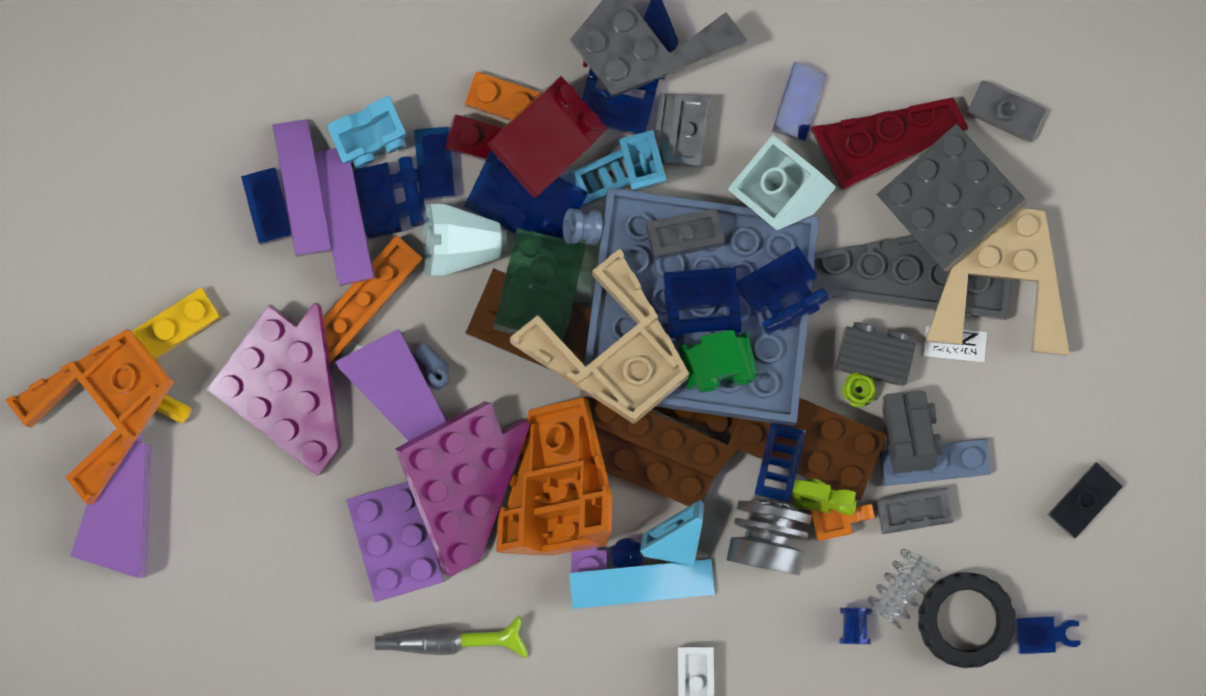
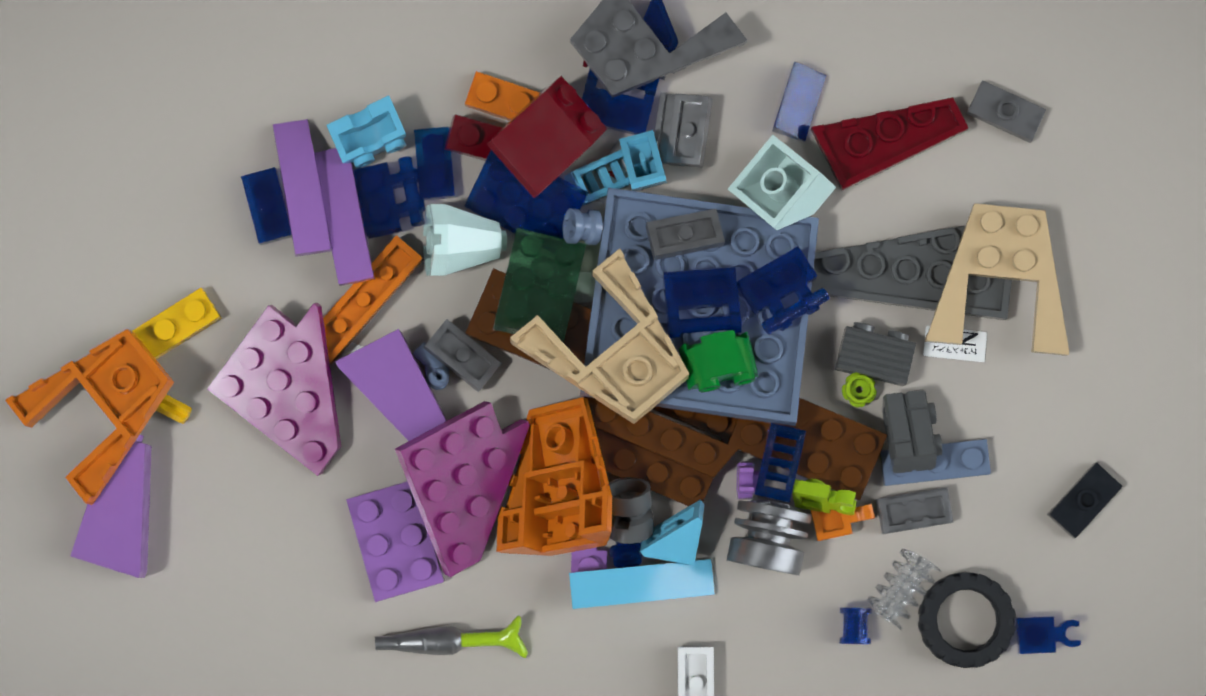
(462, 355): none -> flat silver plate
(631, 510): none -> dark grey wheel
(746, 481): none -> medium lavender plate
(951, 198): dark grey plate -> none

